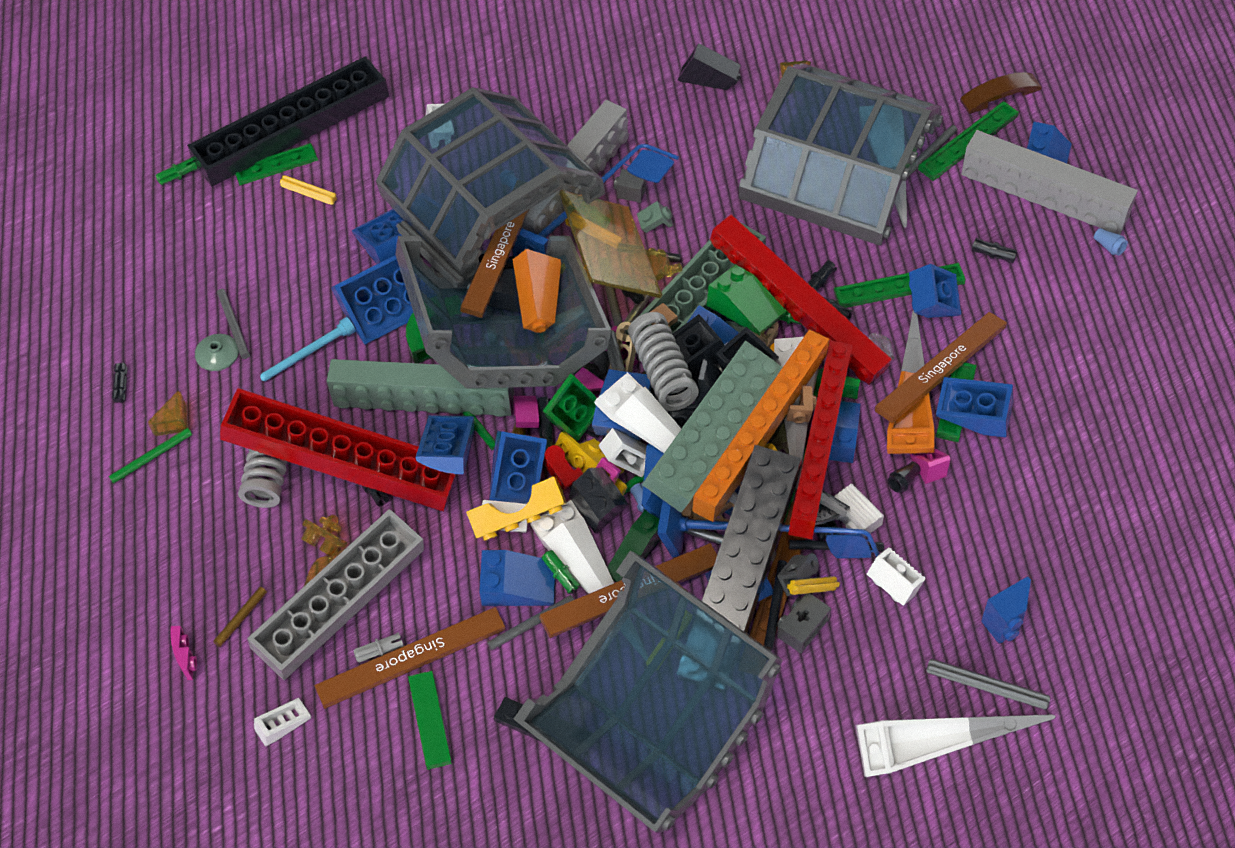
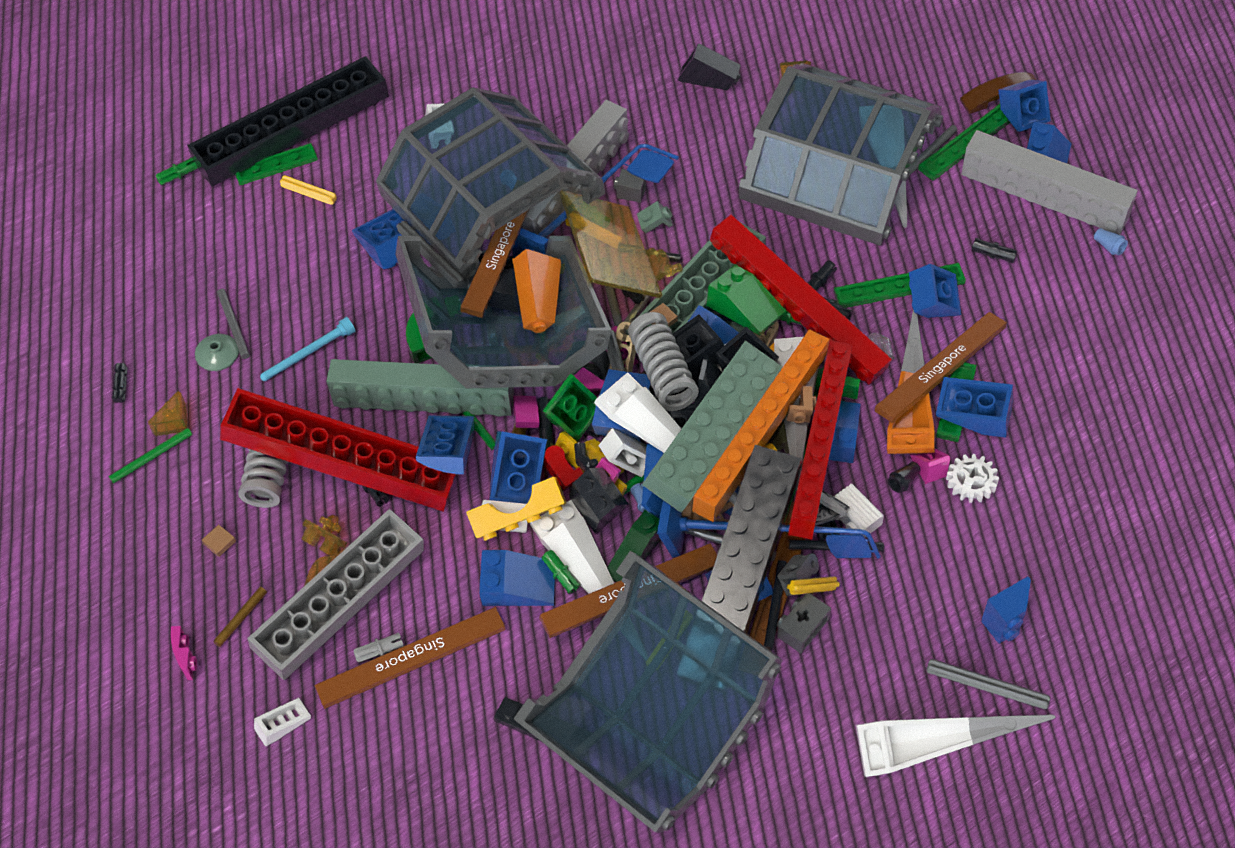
(218, 540): none -> medium nougat tile
(375, 300): blue slope -> none
(429, 720): green tile -> none
(524, 626): dark grey bar -> none
(581, 457): none -> black arm
(895, 576): white brick -> none
(972, 478): none -> white gear
(1025, 103): none -> blue slope

